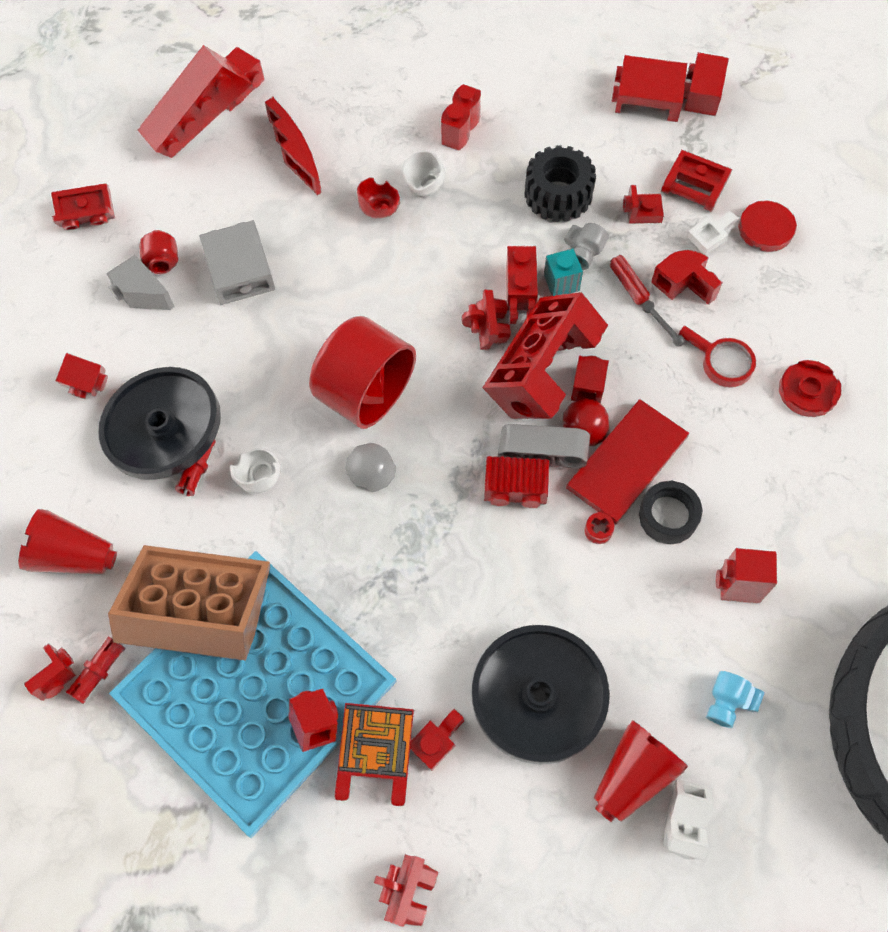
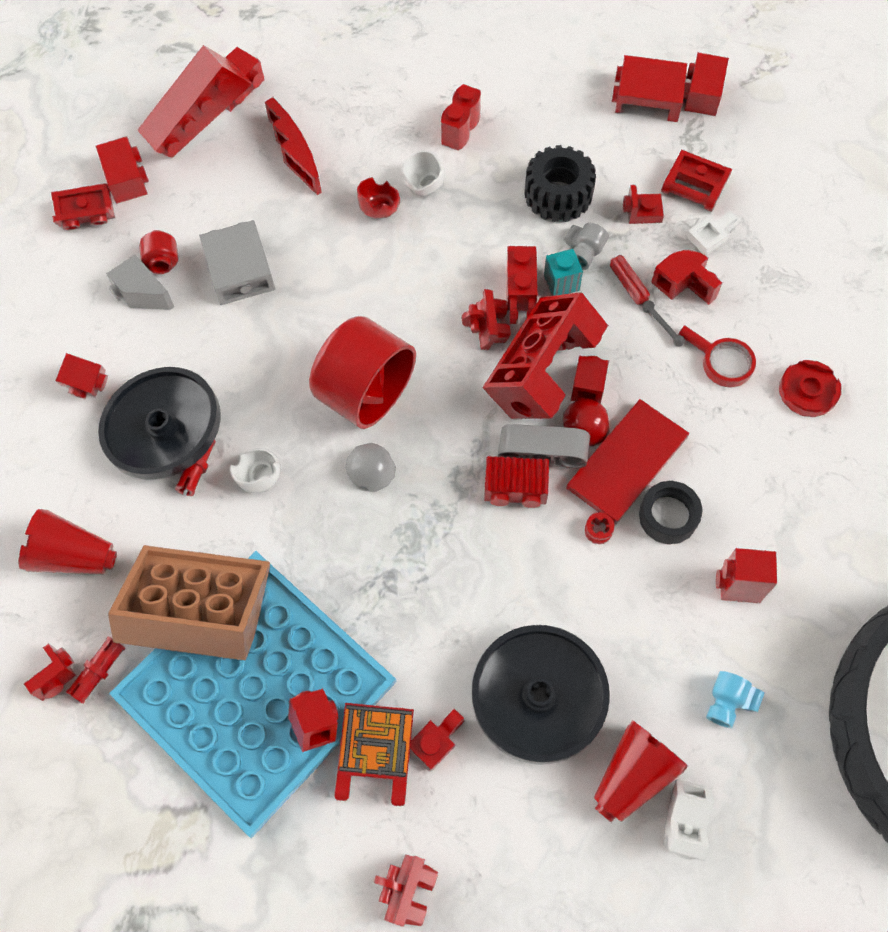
(122, 169): none -> red brick
(767, 225): red tile -> none

